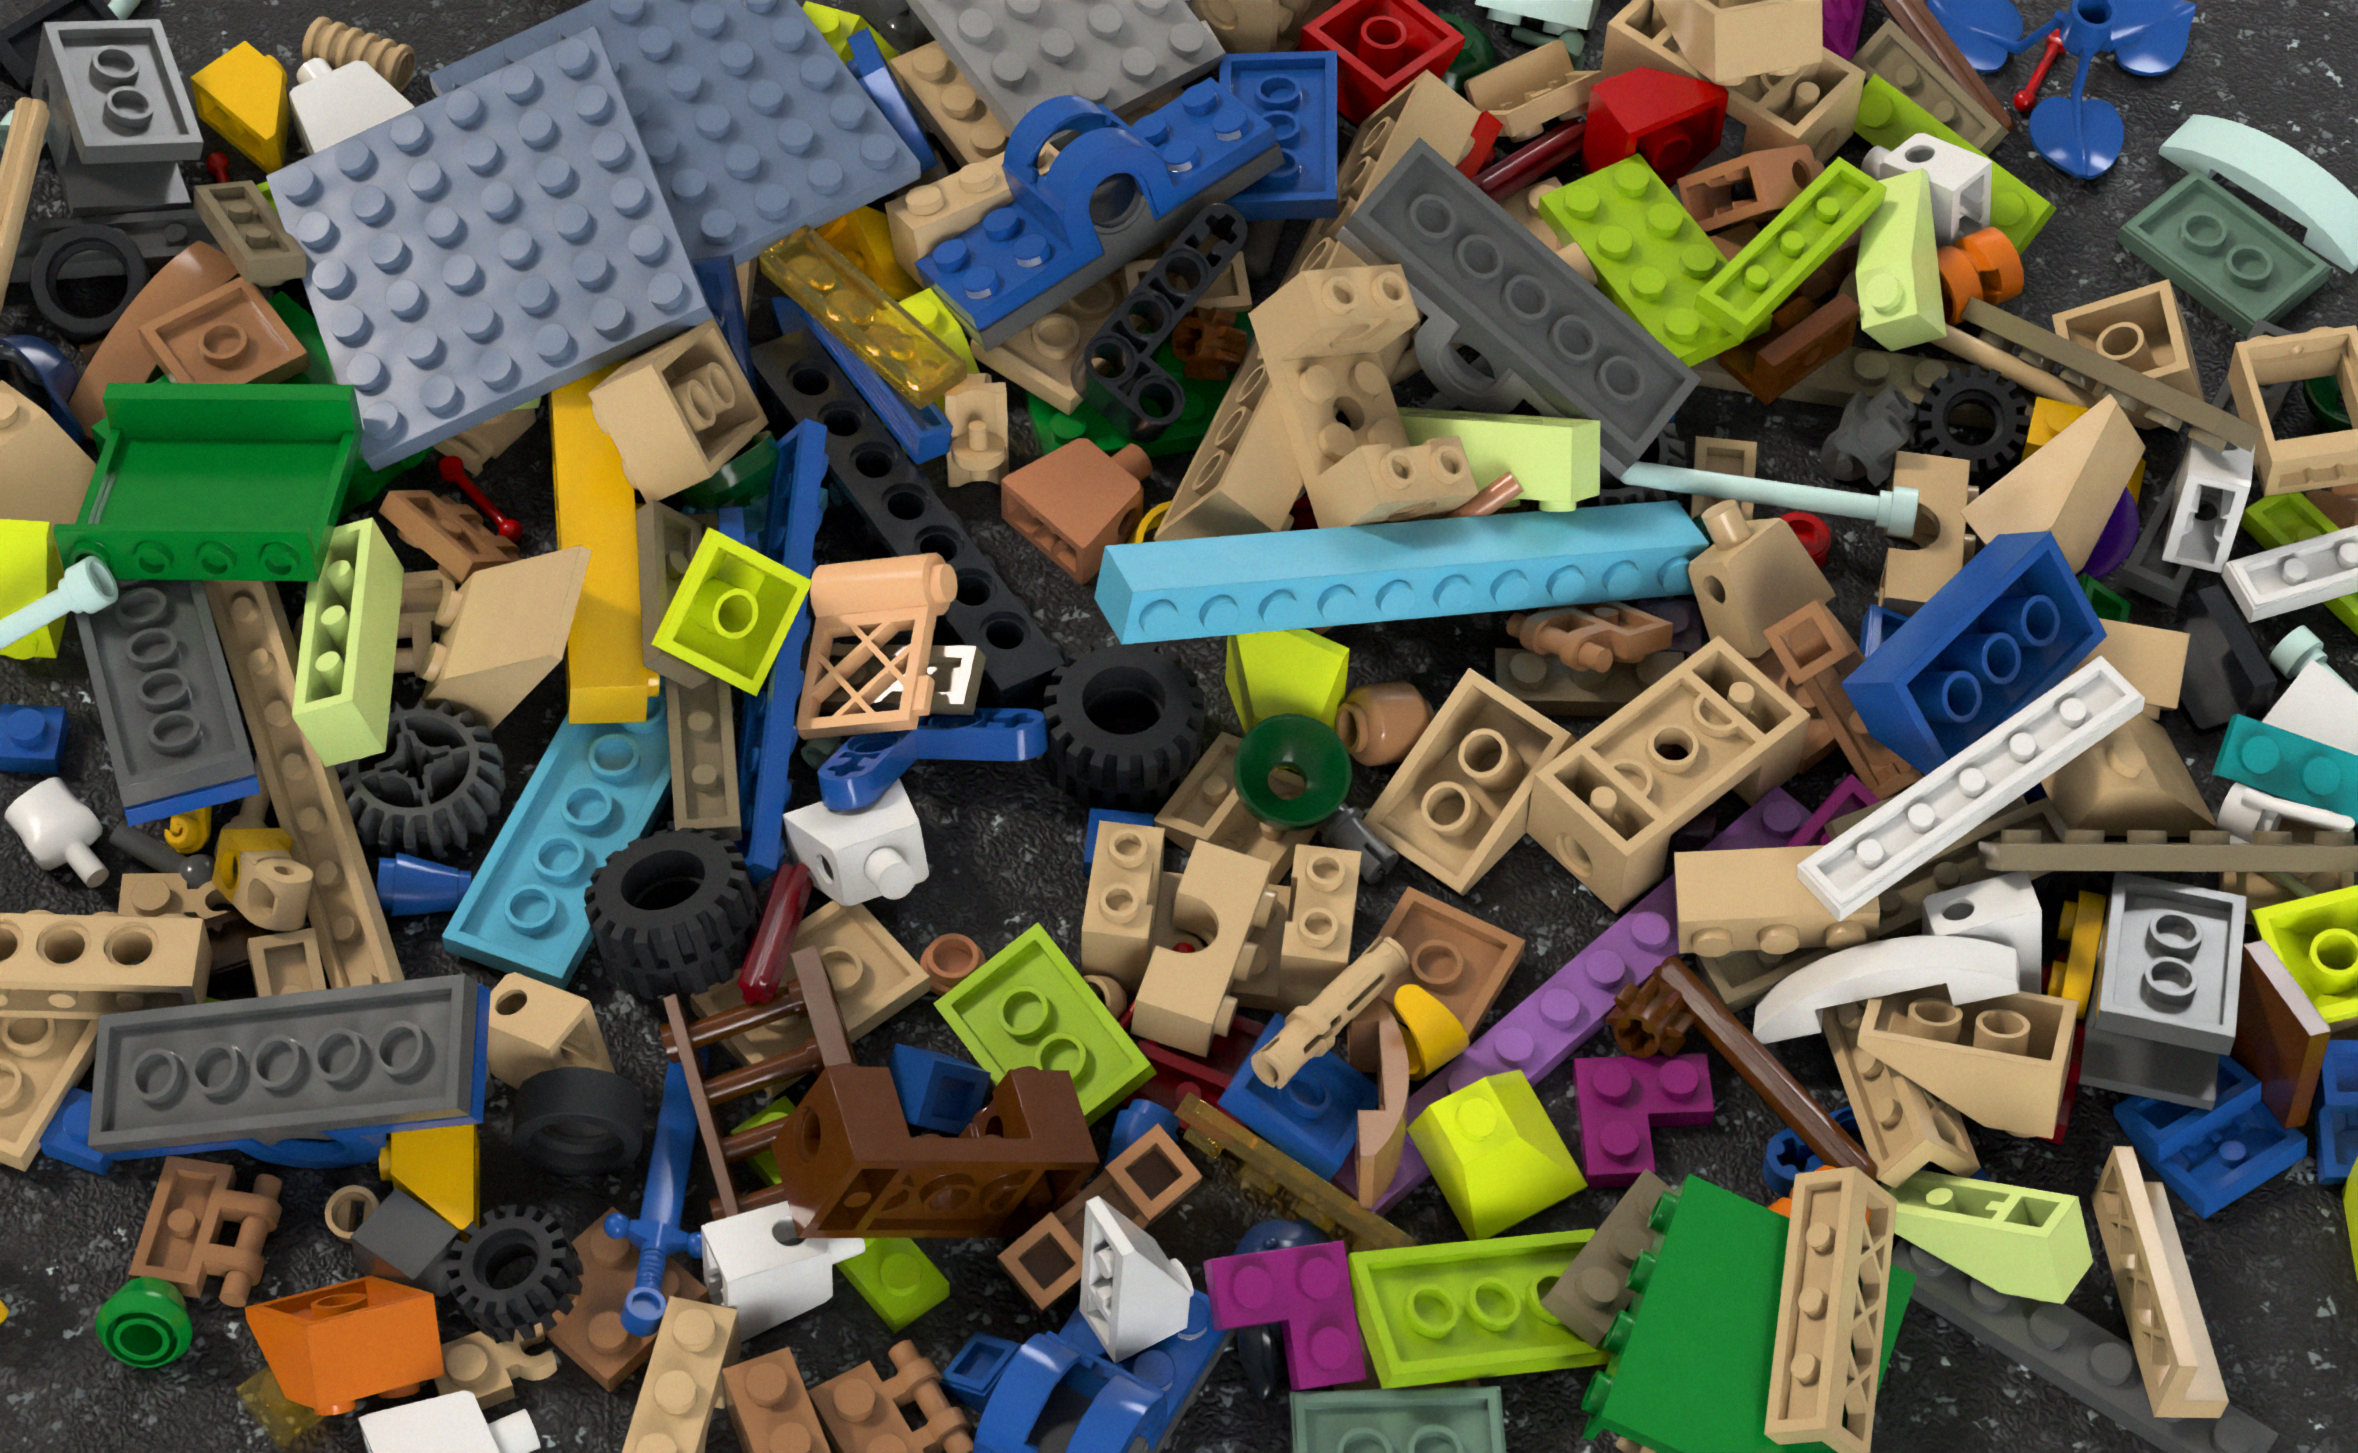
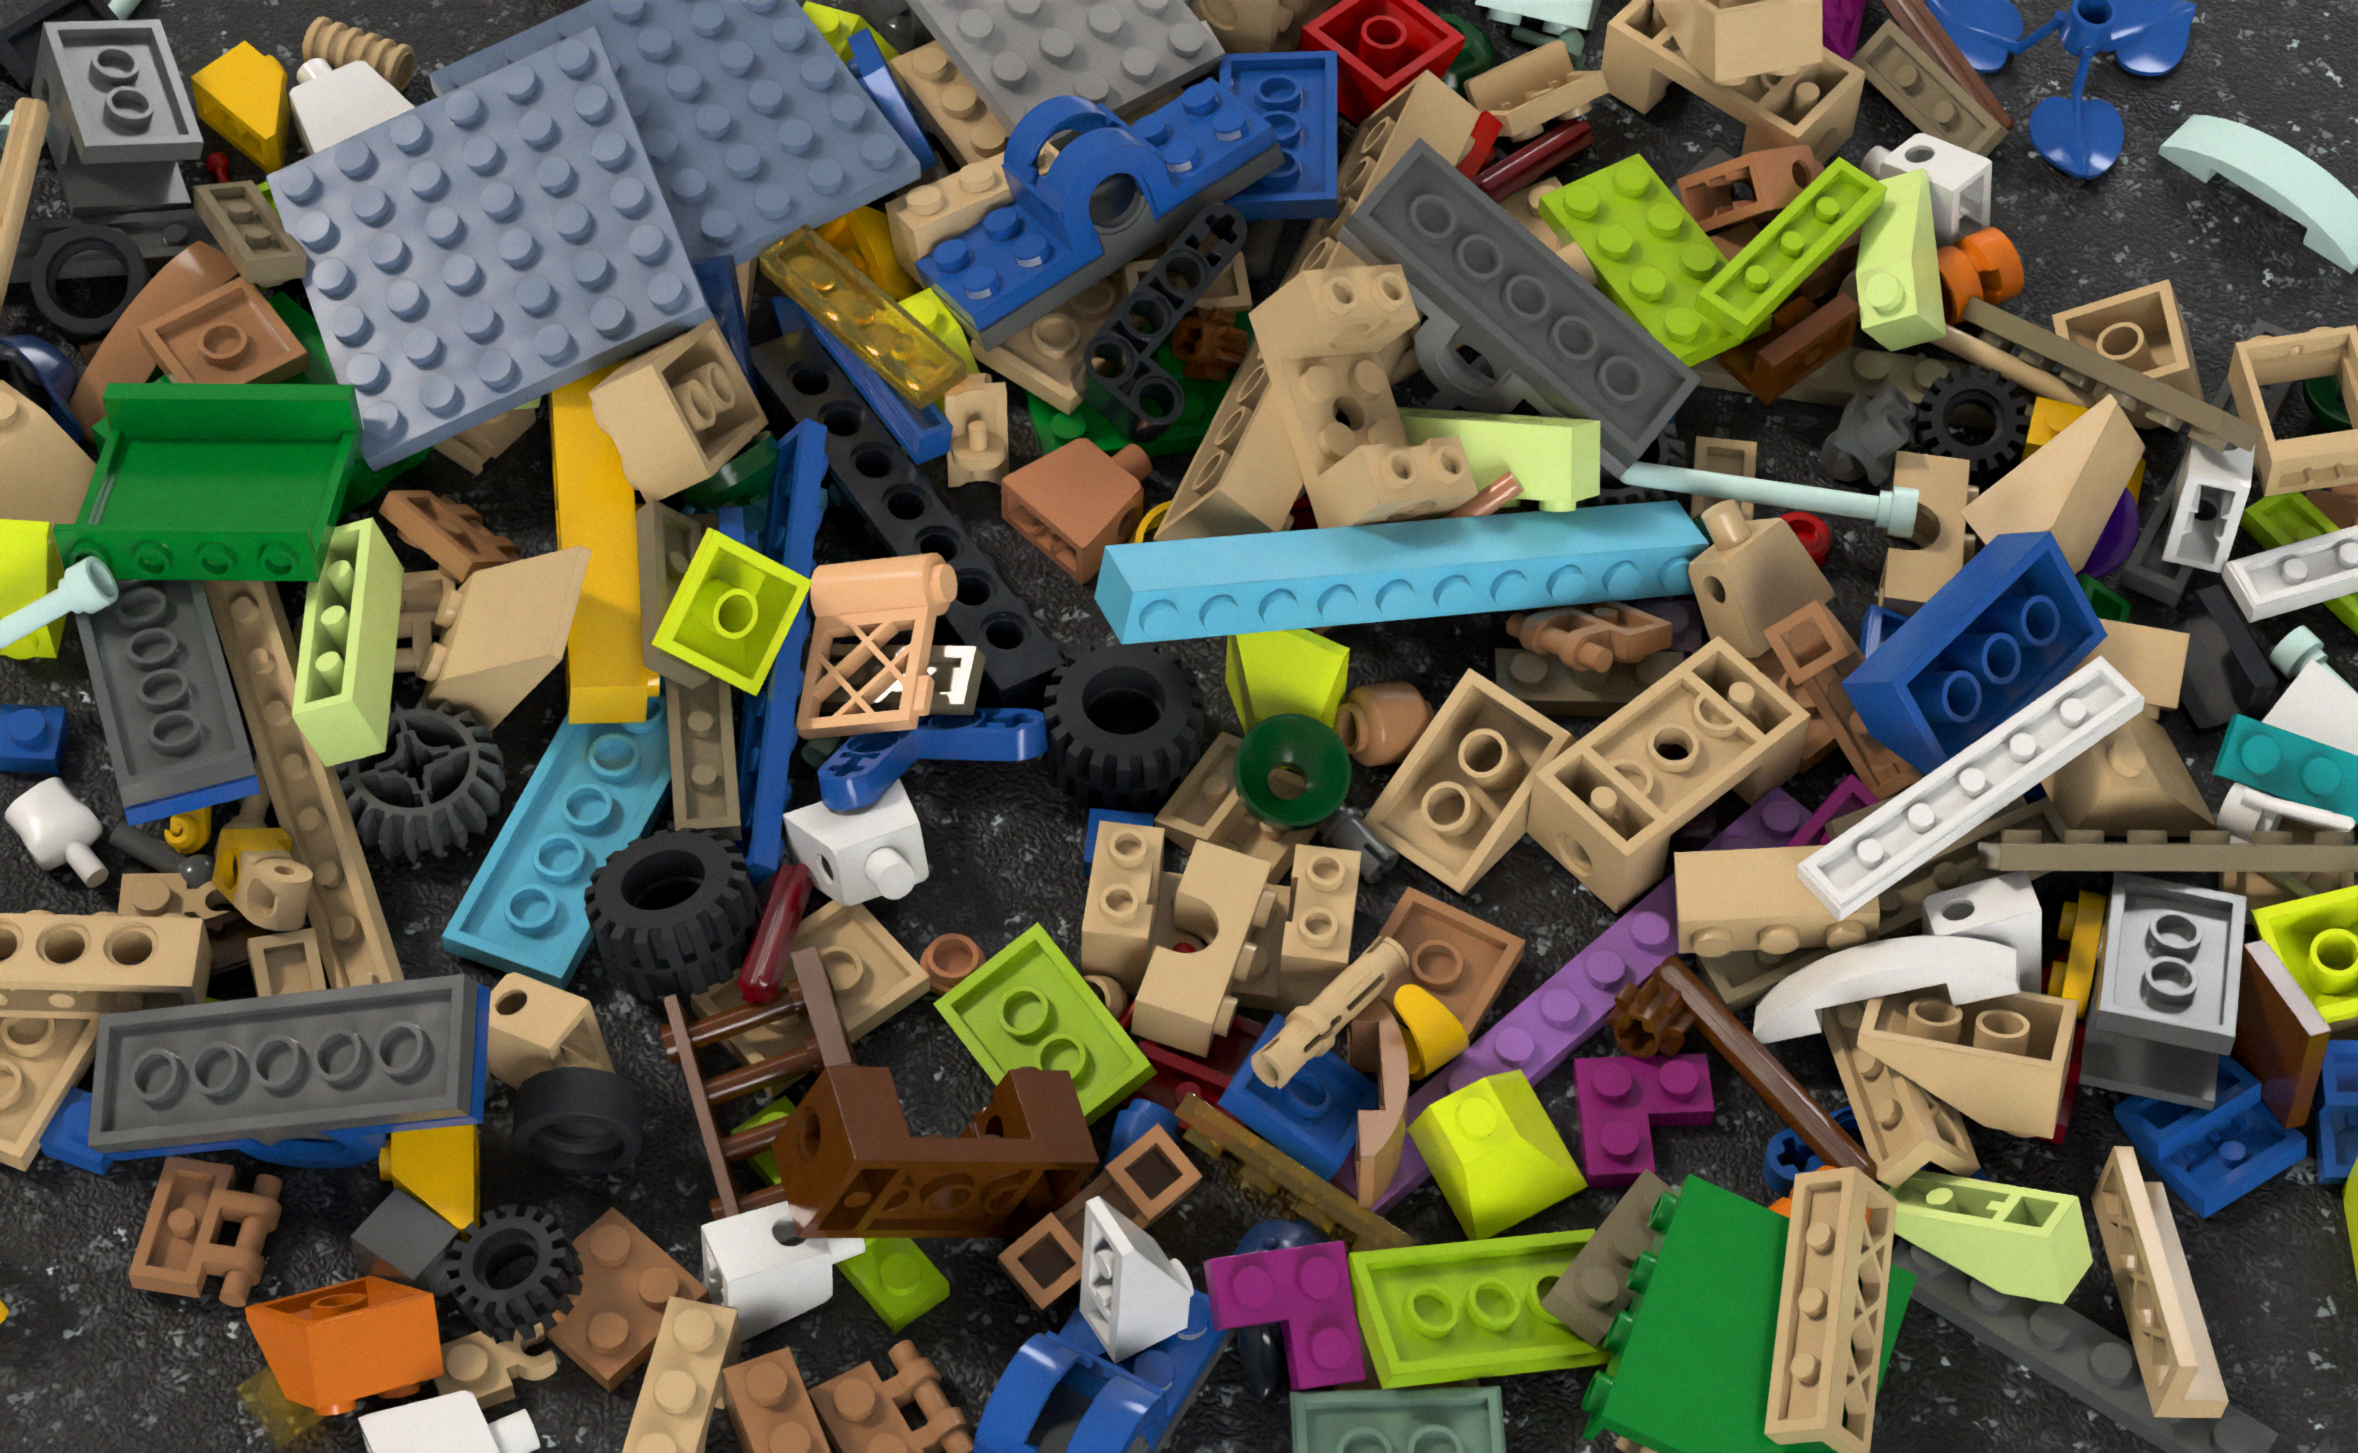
(145, 1323): green cone -> none
(341, 1209): tan hinge -> none
(419, 886): blue cone -> none
(452, 470): red hinge -> none
(658, 1227): blue sword -> none
(937, 1088): blue panel -> none
(978, 1369): blue slope -> none
(1655, 114): red slope -> none
(1892, 118): lime plate -> none
(2025, 100): red hinge -> none
(2223, 253): sand green tile -> none

